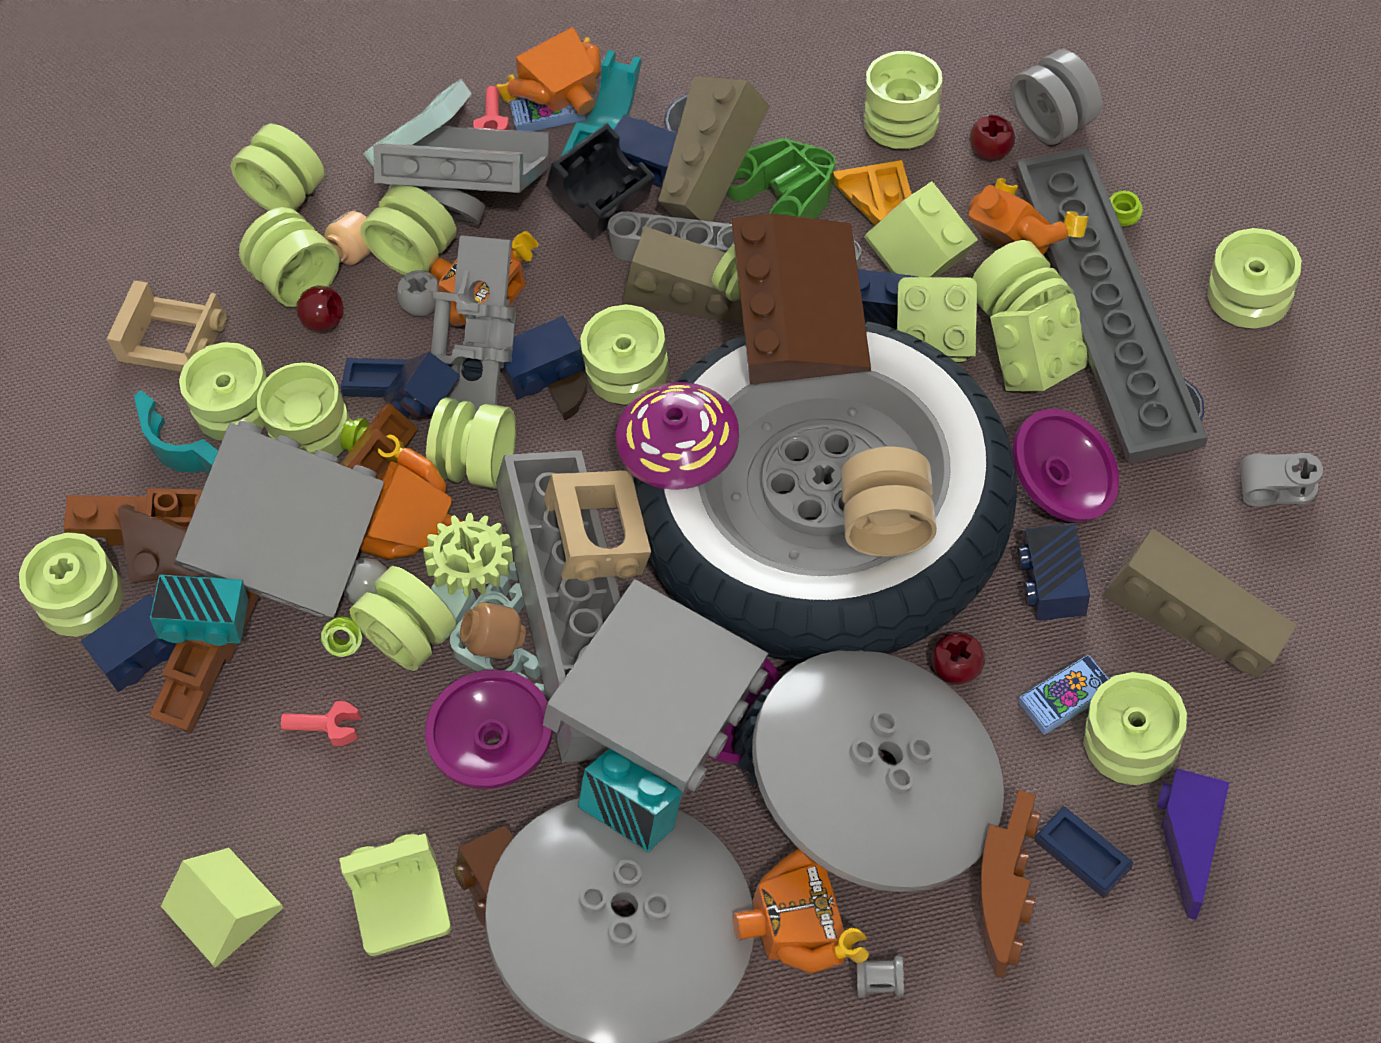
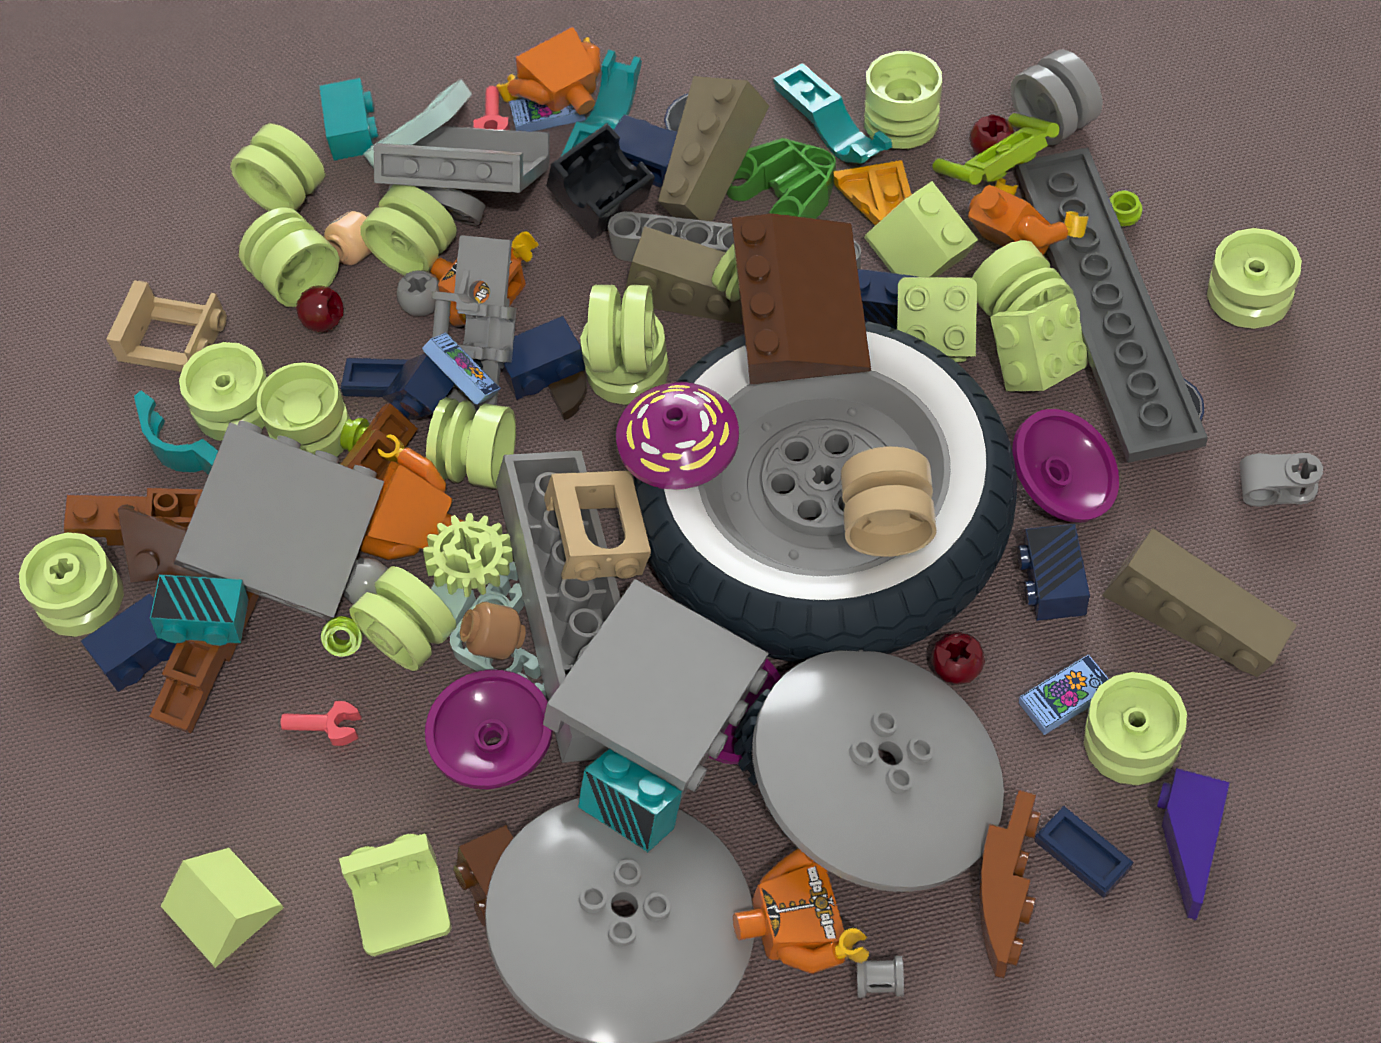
(347, 118): none -> teal brick
(460, 368): none -> light blue tile
(621, 328): none -> yellowish green wheel
(829, 115): none -> teal piece
(996, 160): none -> lime plate

